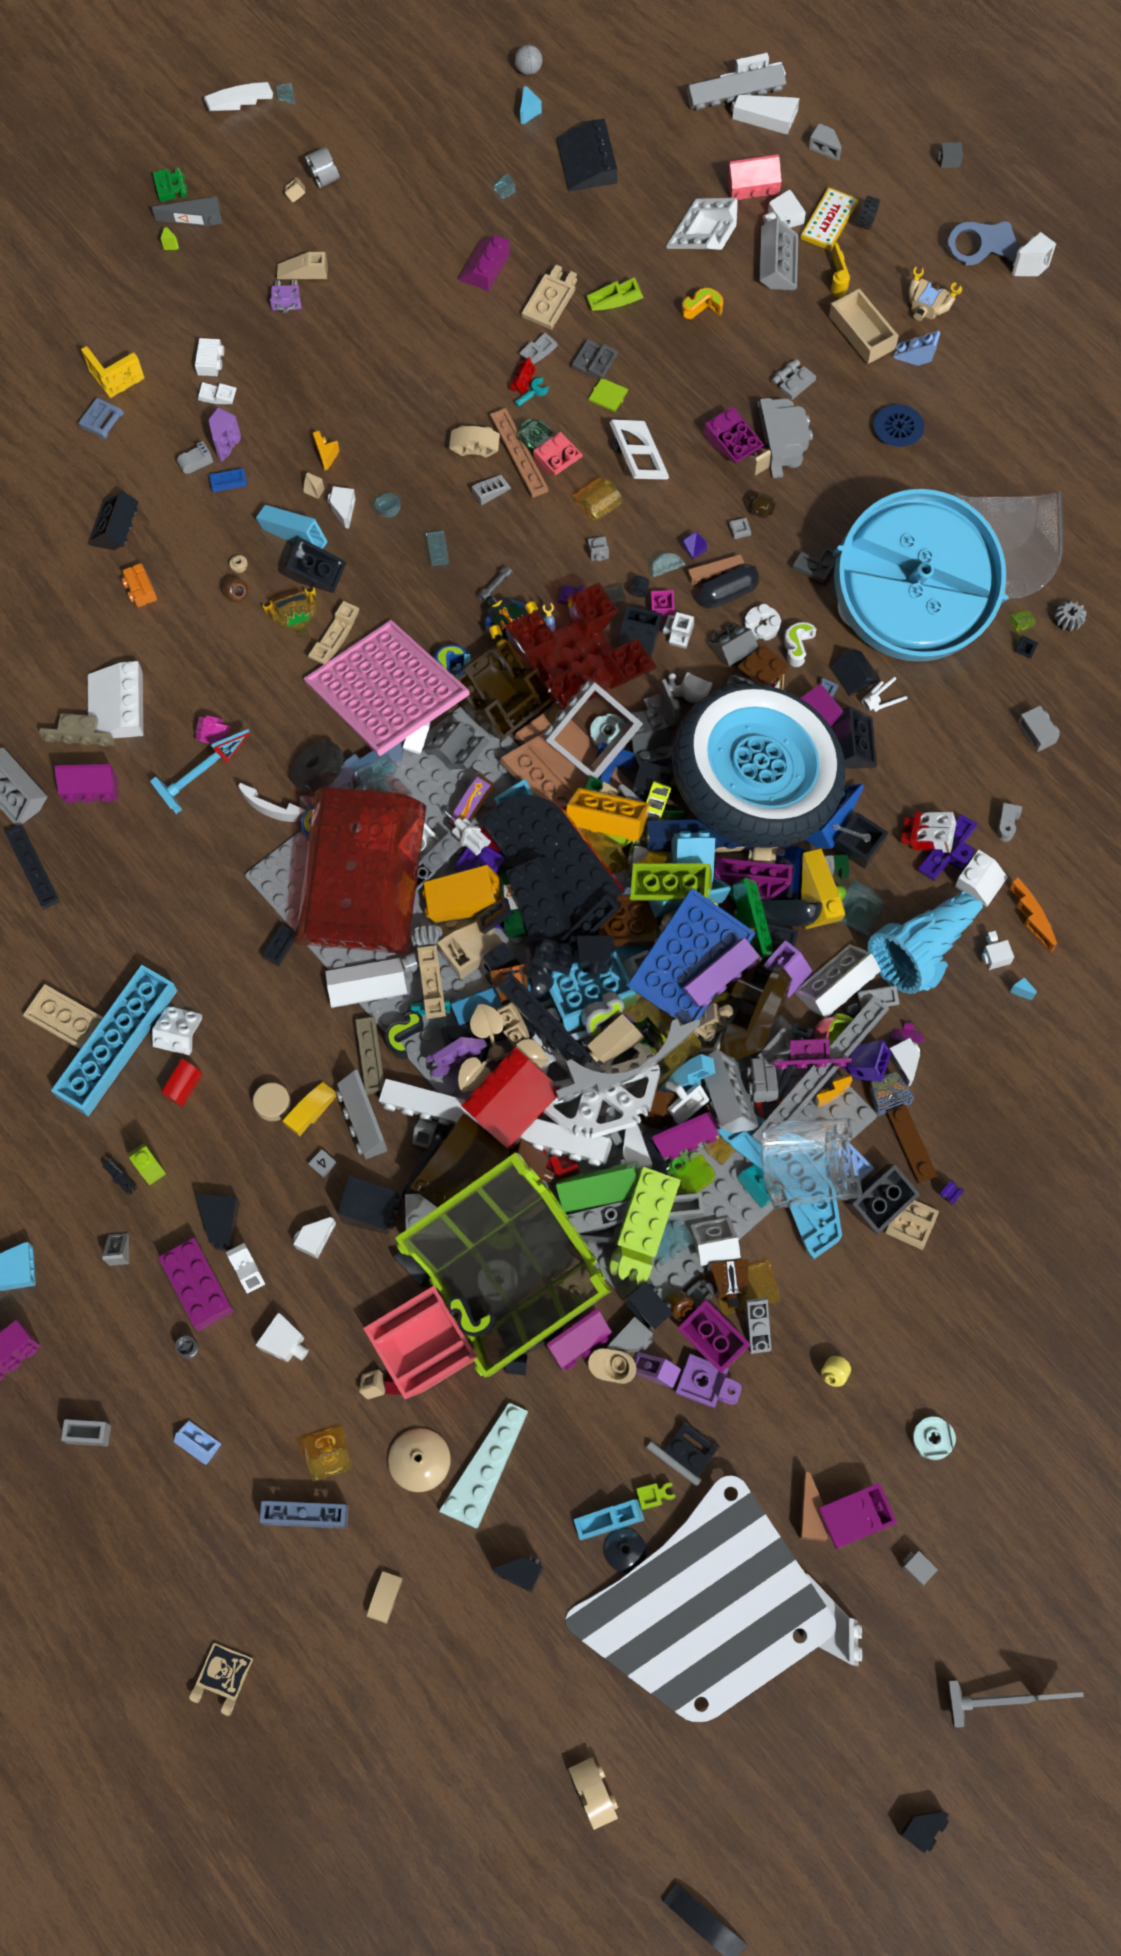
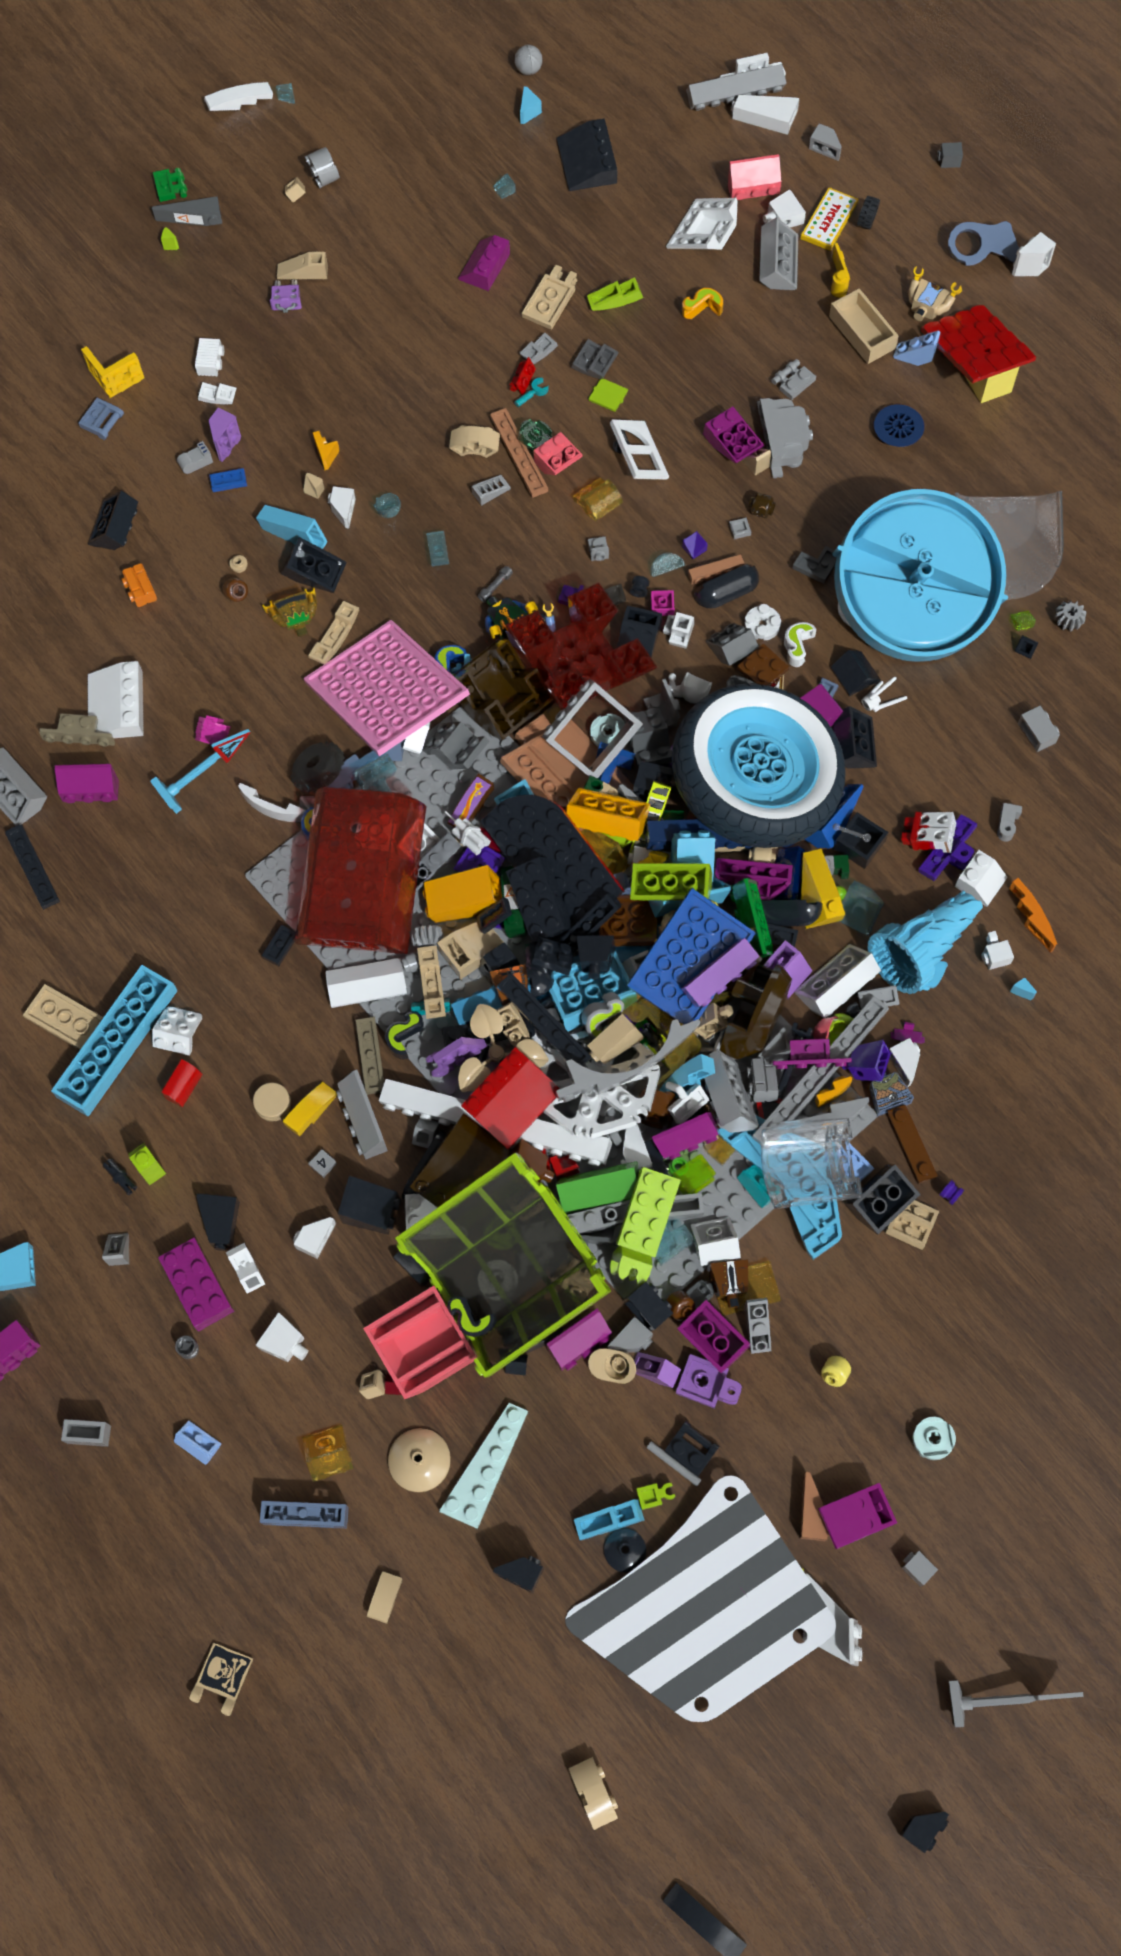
(840, 1109): none -> light grey slope
(981, 350): none -> red piece

